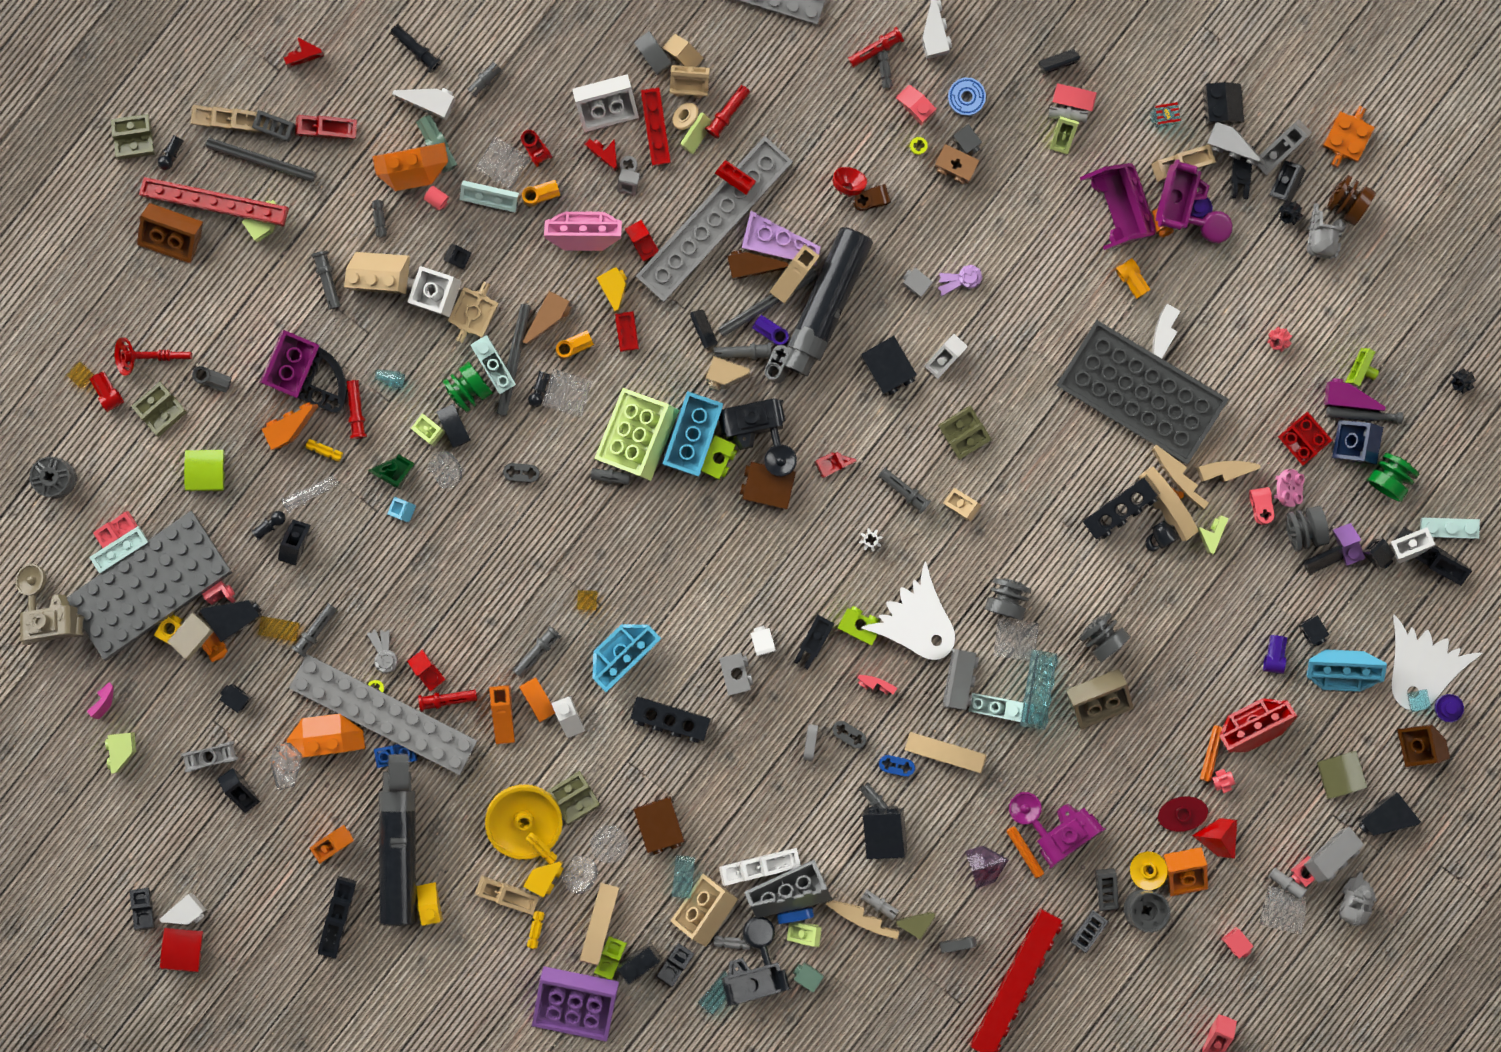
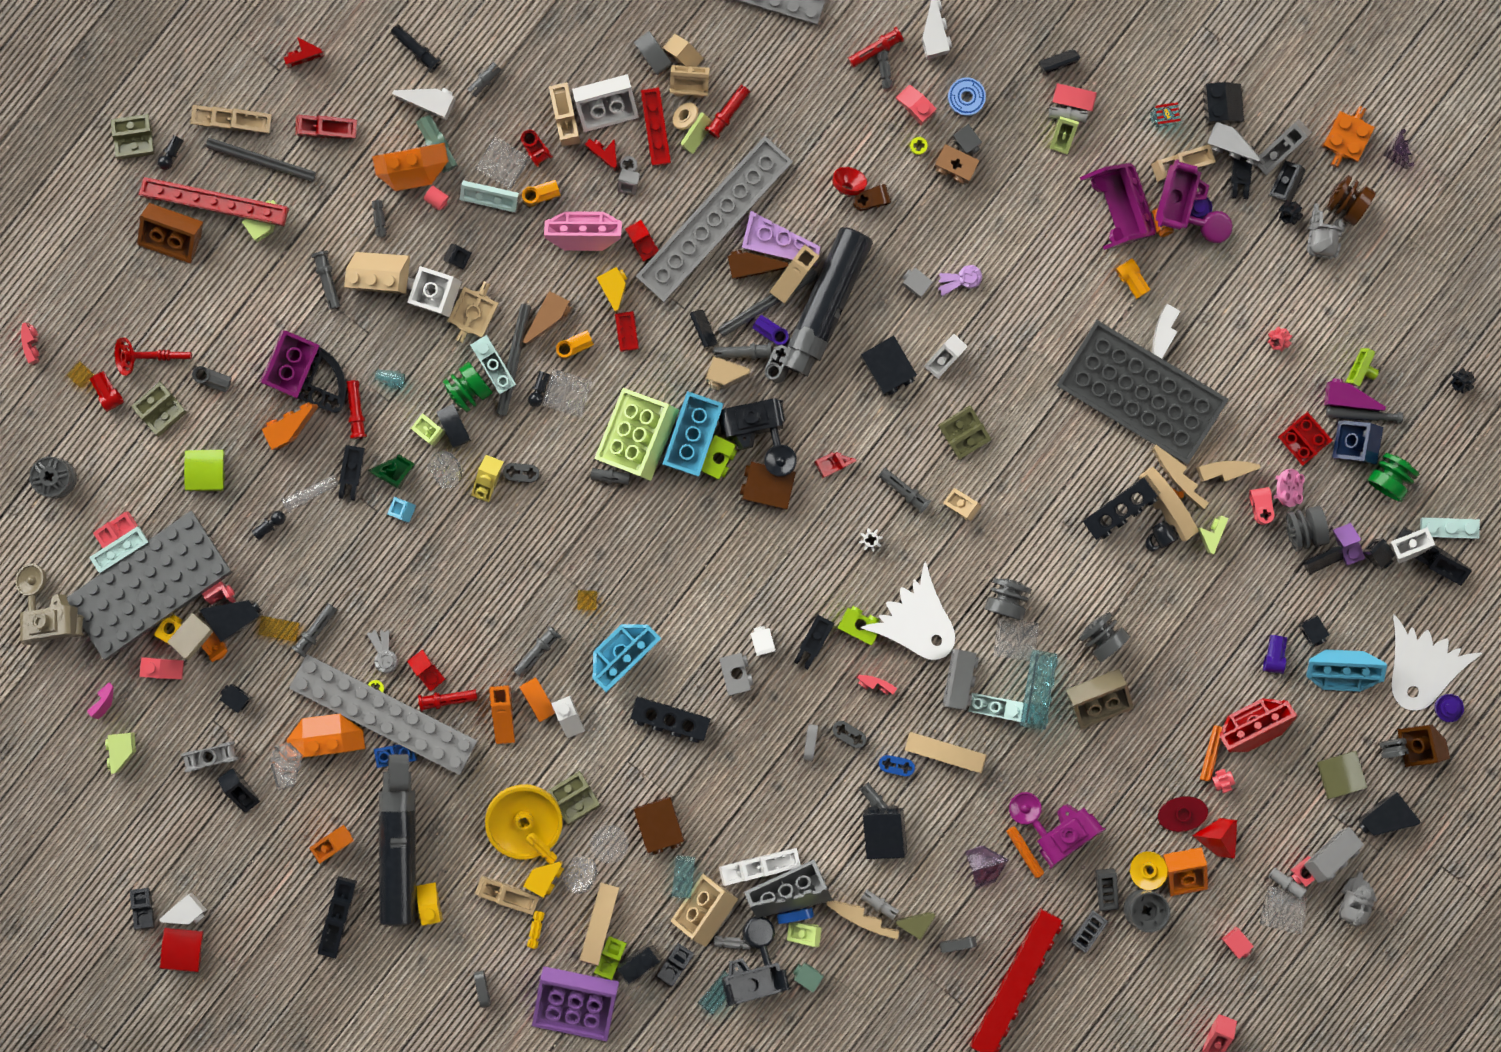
(28, 337): none -> coral slope
(161, 668): none -> coral slope
(291, 126): dark grey slope -> none
(293, 542): black slope -> none
(324, 450): yellow axle -> none
(351, 470): none -> black hinge
(482, 989): none -> dark grey beam
(487, 478): none -> light yellow slope
(564, 114): none -> tan slope
(735, 177): red plate -> none
(1393, 750): none -> dark grey wheel
(1399, 151): none -> slope
(1418, 700): clear light blue tile -> none

